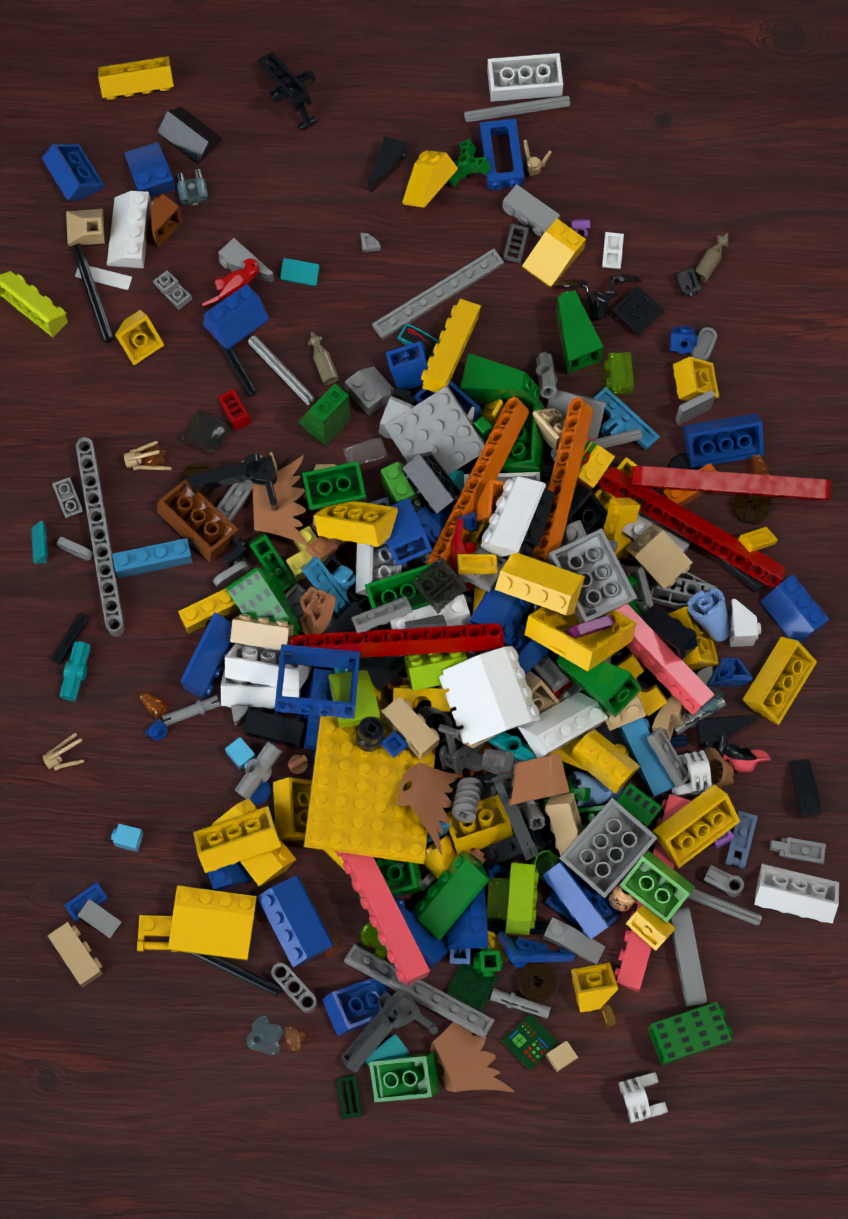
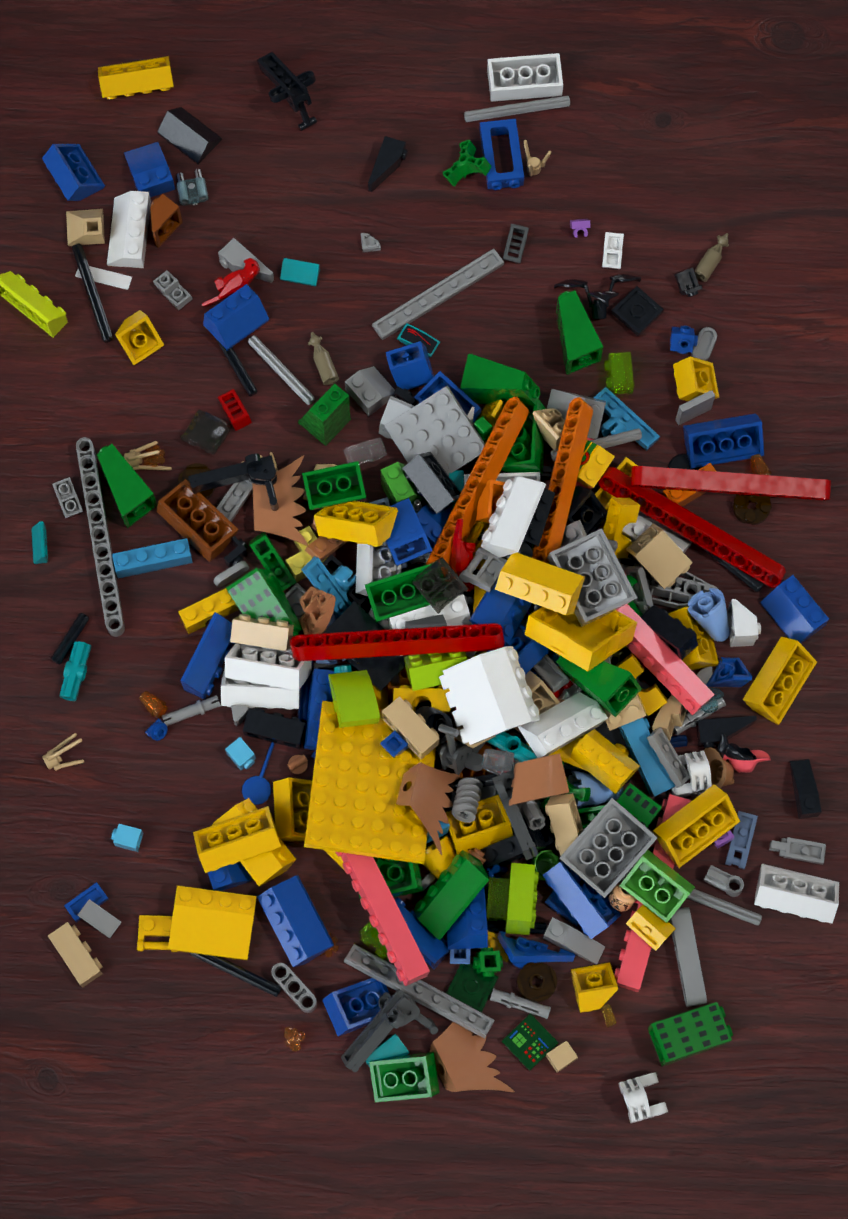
(74, 548): light grey tile -> none
(128, 489): none -> green slope
(258, 770): light grey piece -> none
(267, 1034): clear light blue plate -> none
(321, 658): blue window -> none
(352, 1114): dark green tile -> none
(369, 734): black wheel -> none
(381, 614): light grey plate -> none
(428, 177): yellow slope -> none
(451, 345): yellow brick -> none
(469, 521): blue tile -> none
(477, 563): yellow tile -> none
(529, 210): light grey brick -> none
(546, 375): light grey piece -> none
(554, 253): yellow slope -> none
(590, 627): magenta beam -> none
(758, 539): yellow tile -> none

